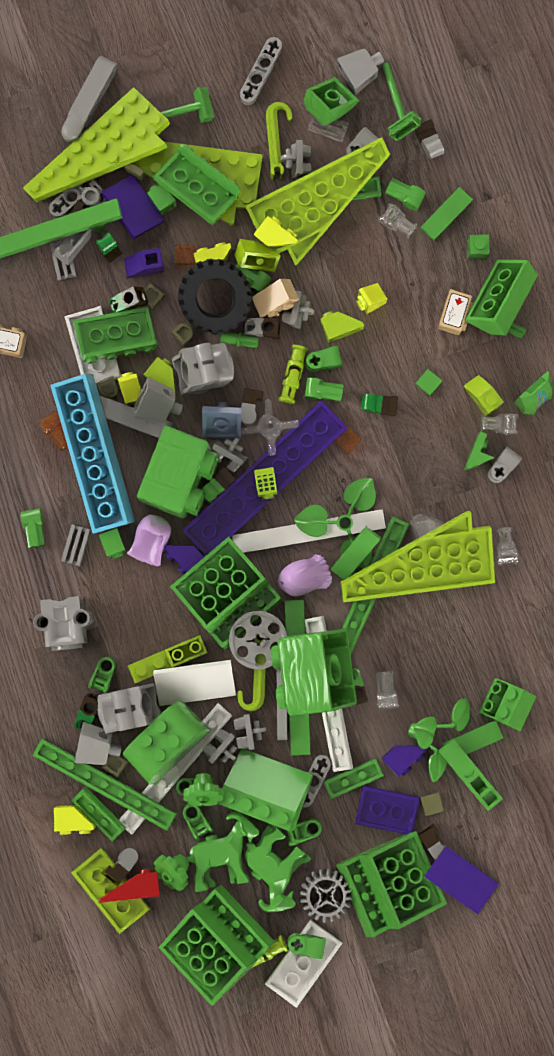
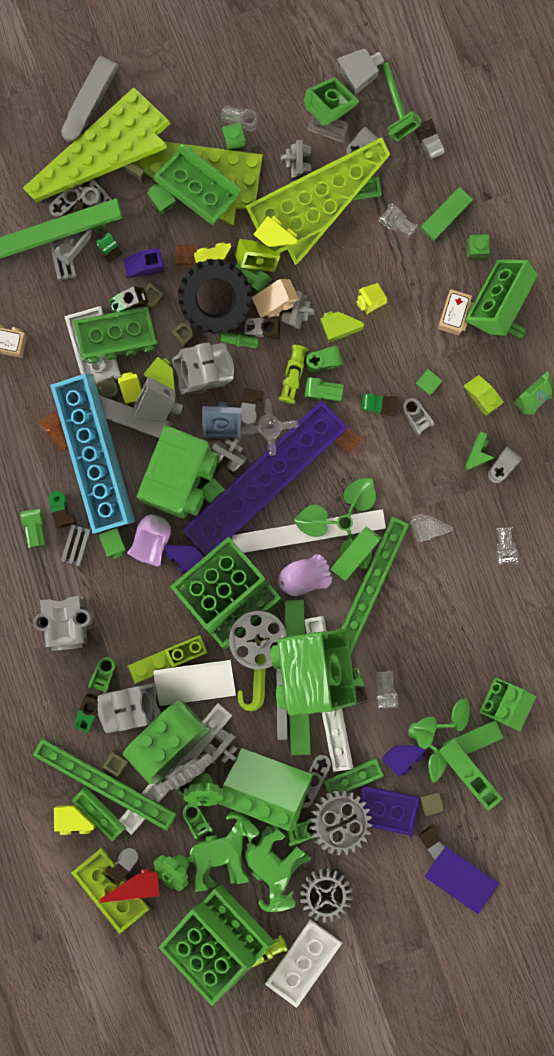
(59, 510): none -> leg
(95, 745): light grey torso -> none
(136, 207): dark purple tile -> none
(183, 773): none -> light grey gear
(202, 104): bright green piece -> none
(234, 136): none -> bright green brick
(235, 115): none -> clear piece
(245, 723): light grey hips -> none
(264, 72): light grey beam -> none
(265, 483): lime slope -> none
(273, 136): lime piece -> none
(311, 945): bright green piece -> none
(346, 839): none -> light grey gear
(391, 884): bright green slope -> none
(409, 195): bright green piece -> none
(417, 417): none -> light grey piece
(439, 560): lime wing -> none
(502, 423): clear connector -> none

